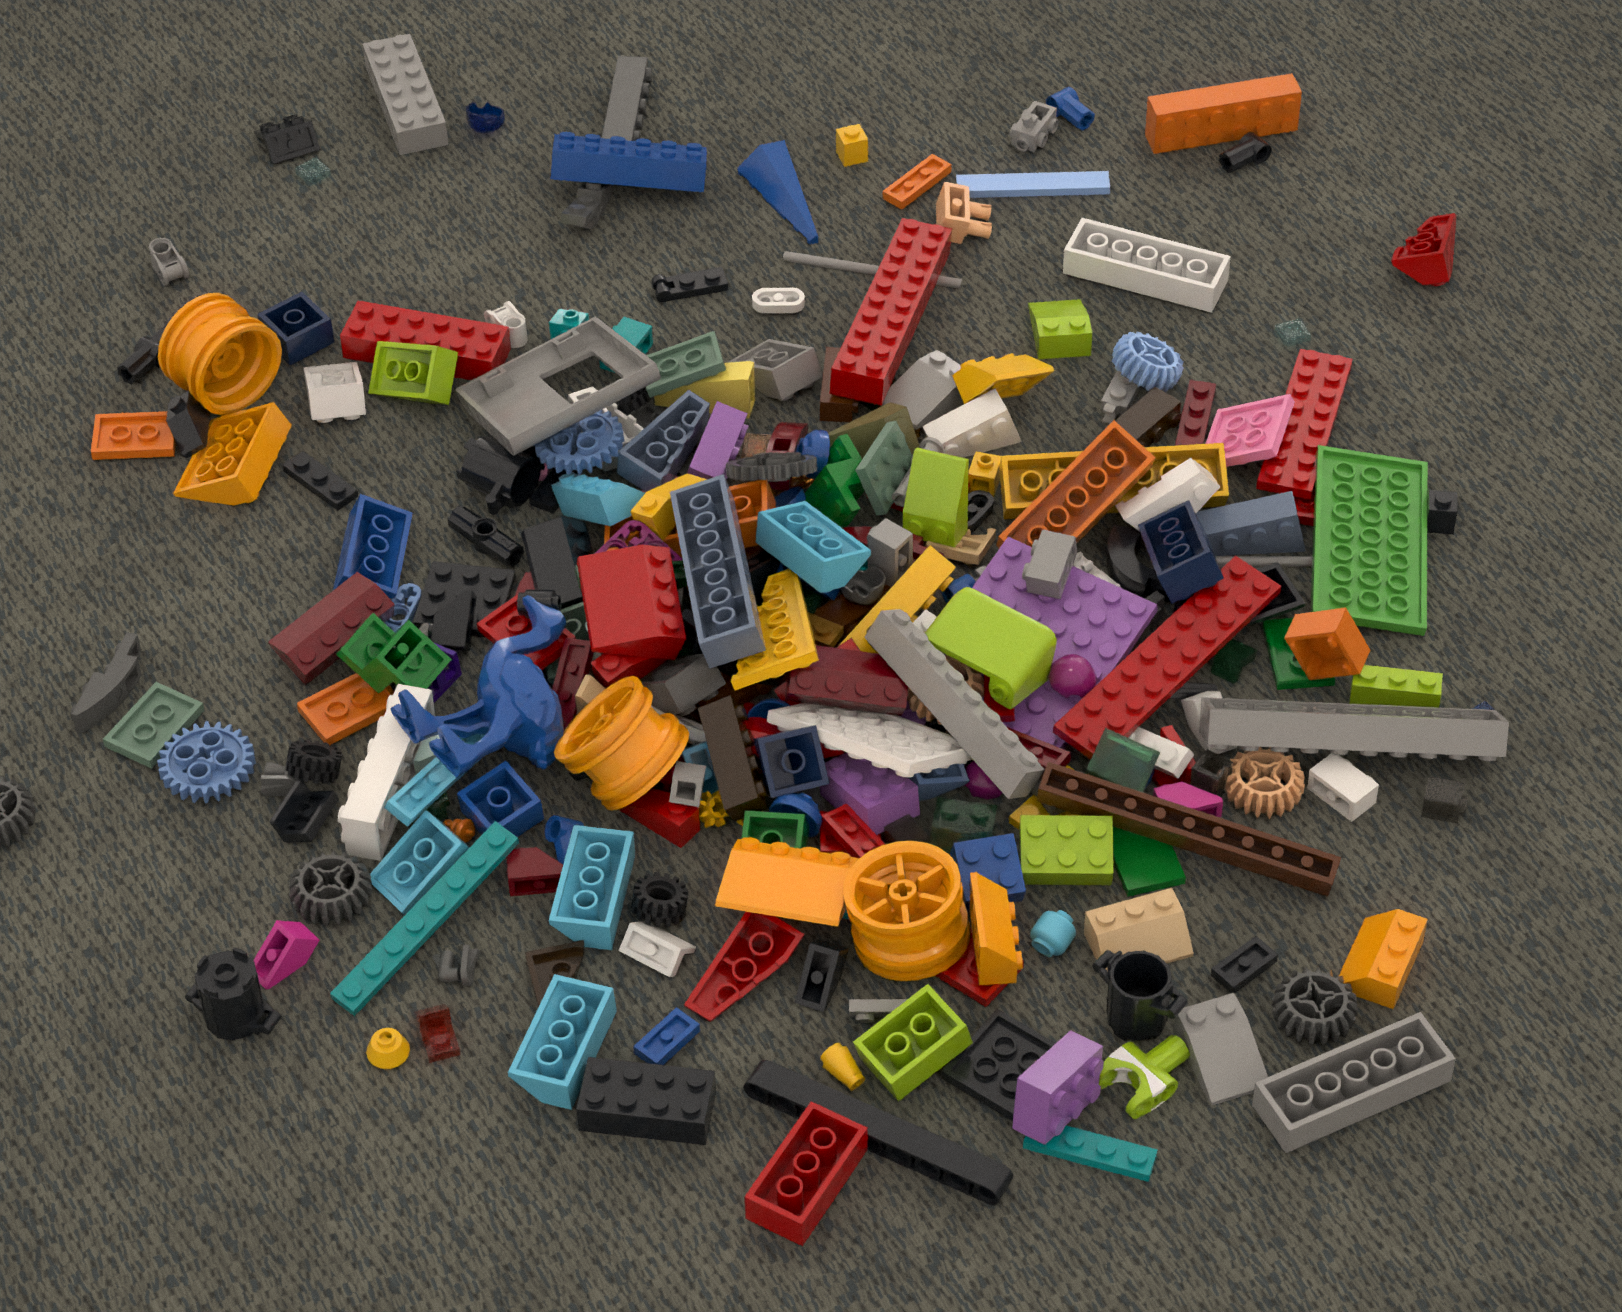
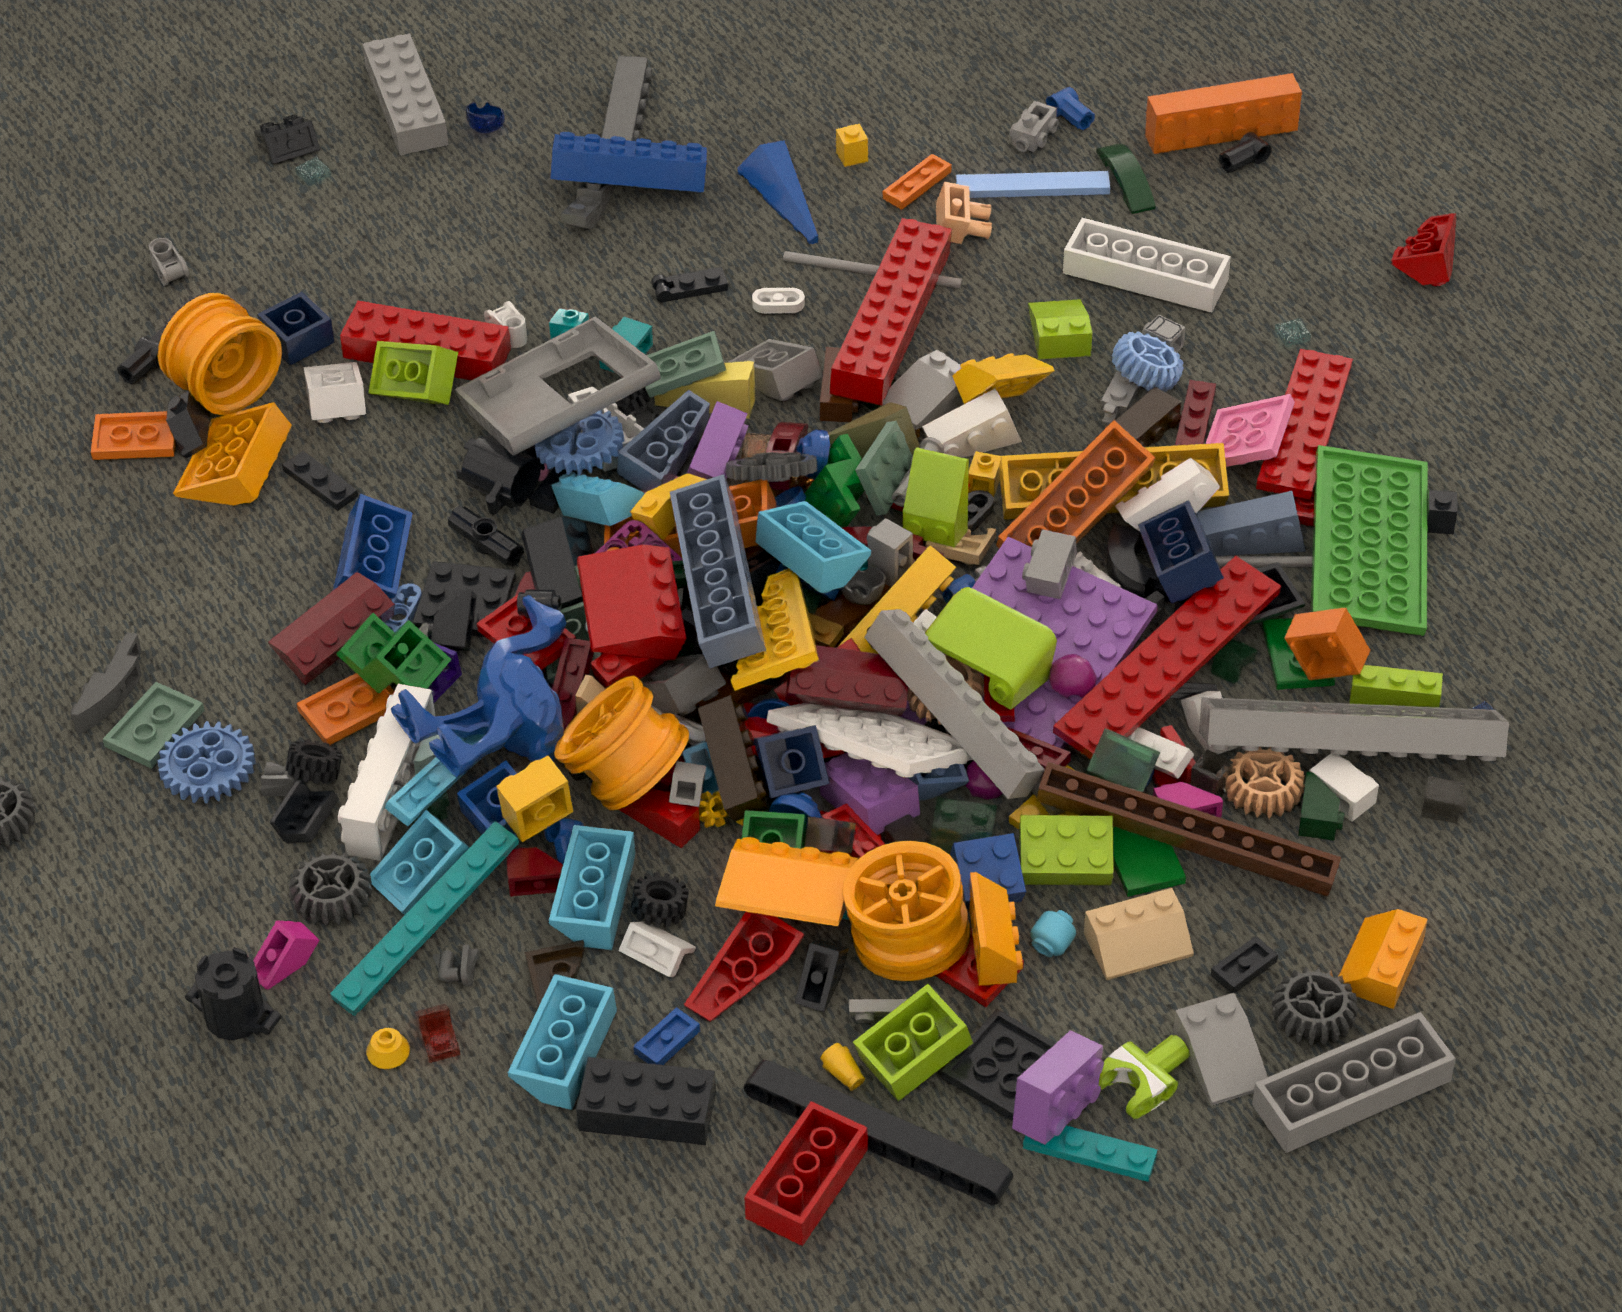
(462, 828): orange hair -> none
(534, 798): none -> yellow brick
(830, 834): none -> clear smoke brick
(1129, 176): none -> dark green slope
(1138, 993): black container -> none
(1166, 331): none -> light grey brick
(1319, 810): none -> dark green slope

